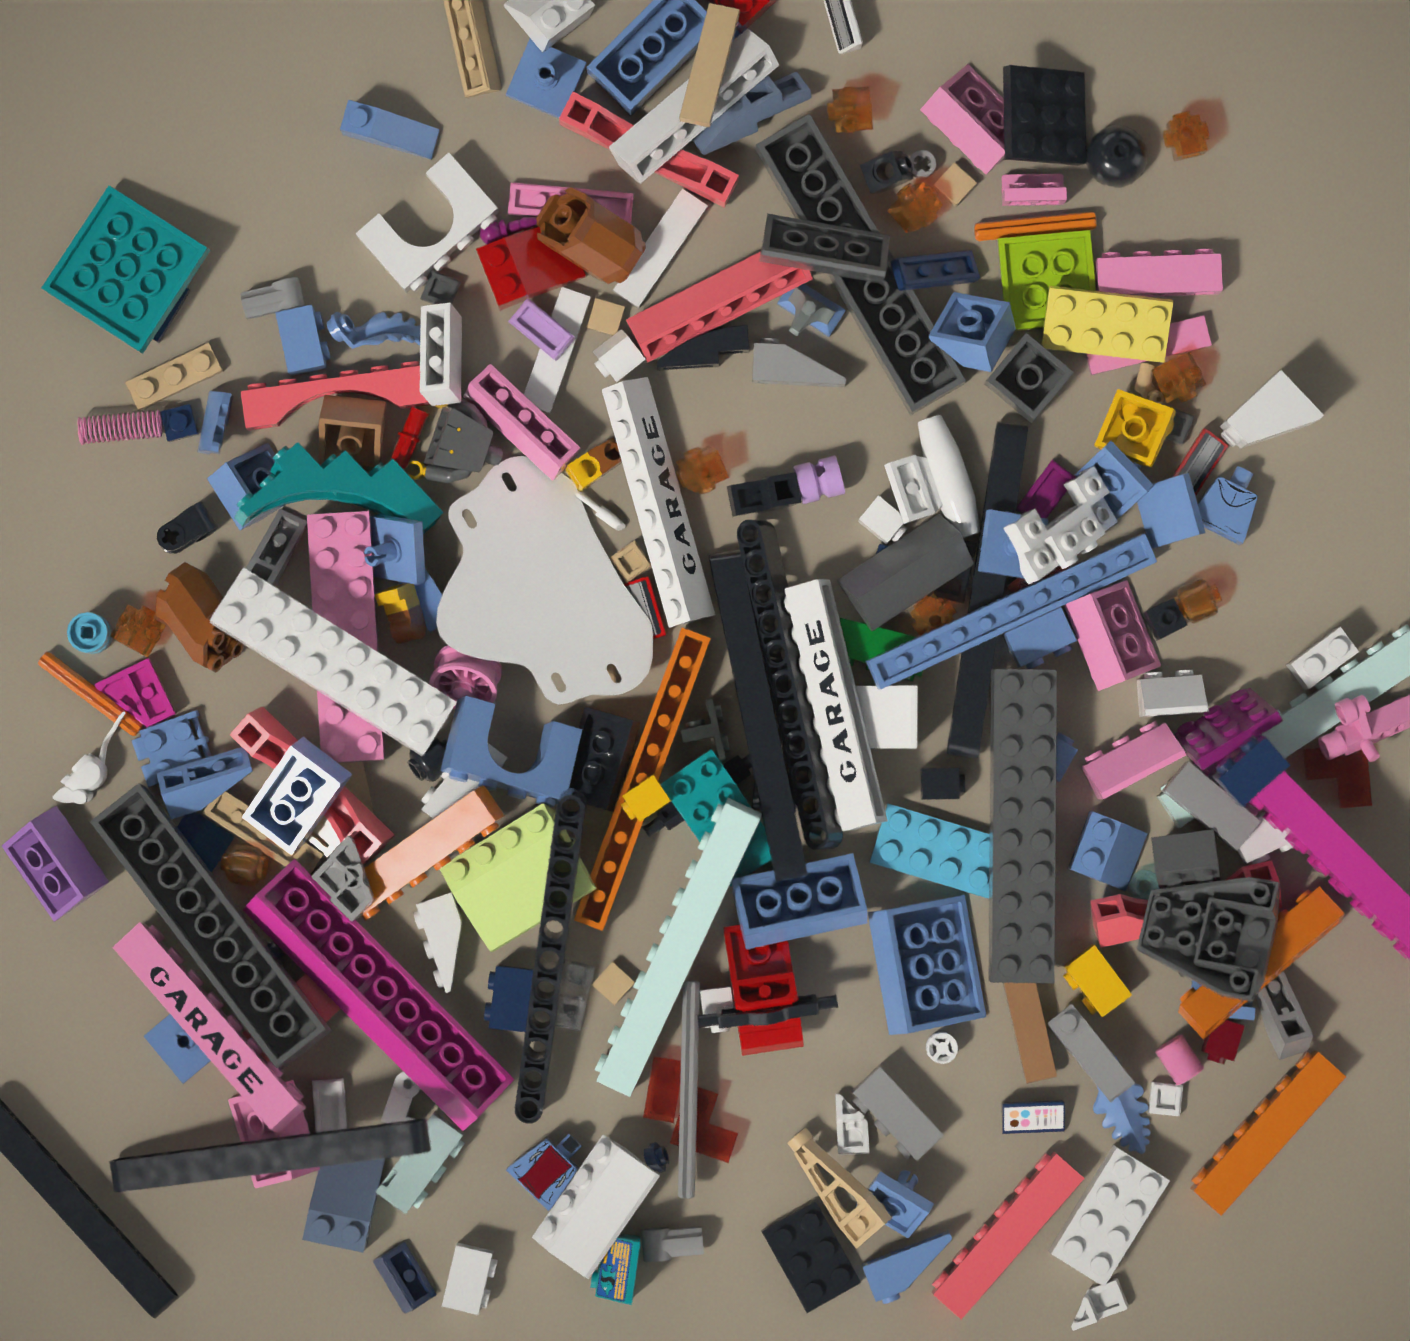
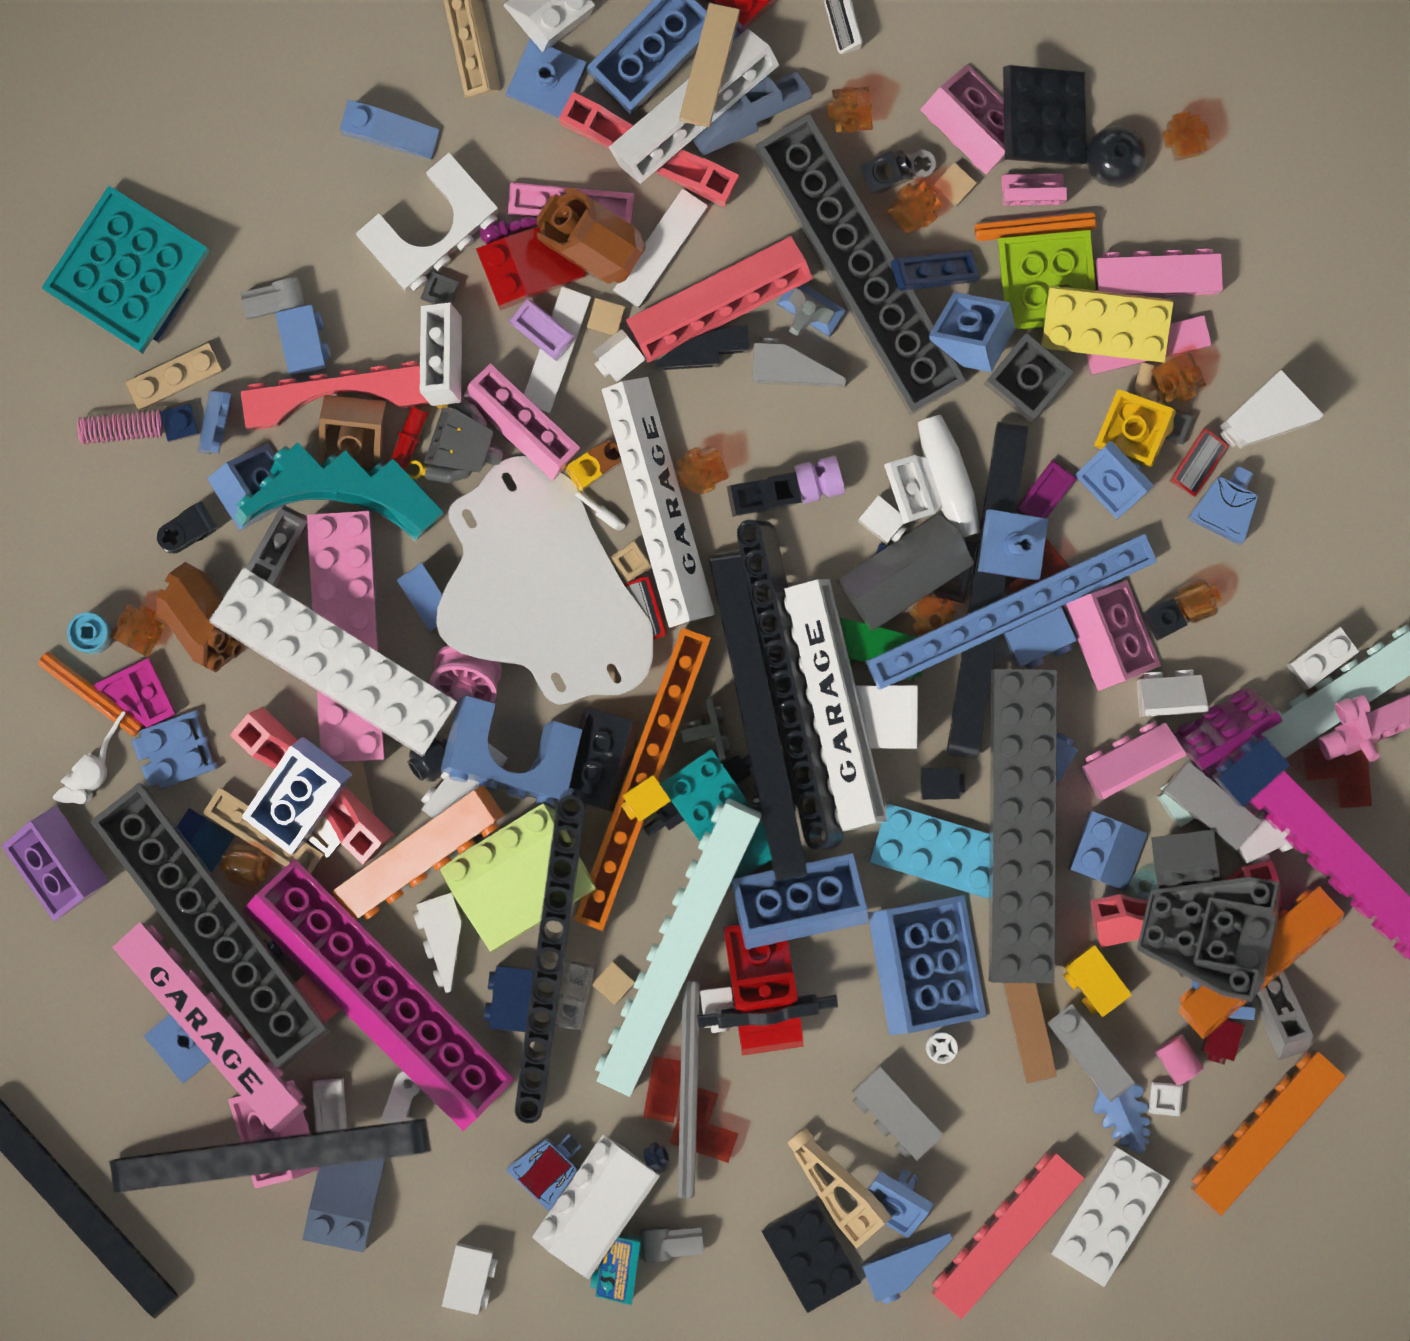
(202, 781): medium blue slope -> none
(346, 880): light grey slope -> none
(374, 330): medium blue plant -> none
(397, 549): medium blue tile -> none
(403, 612): leg -> none
(404, 1278): dark blue slope -> none
(412, 1173): light aqua wedge -> none
(825, 248): dark grey slope -> none
(851, 1129): white slope -> none
(1033, 1117): slope -> none
(1072, 532): white bracket -> none
(1100, 1303): white slope -> none
(1170, 511): medium blue tile -> none

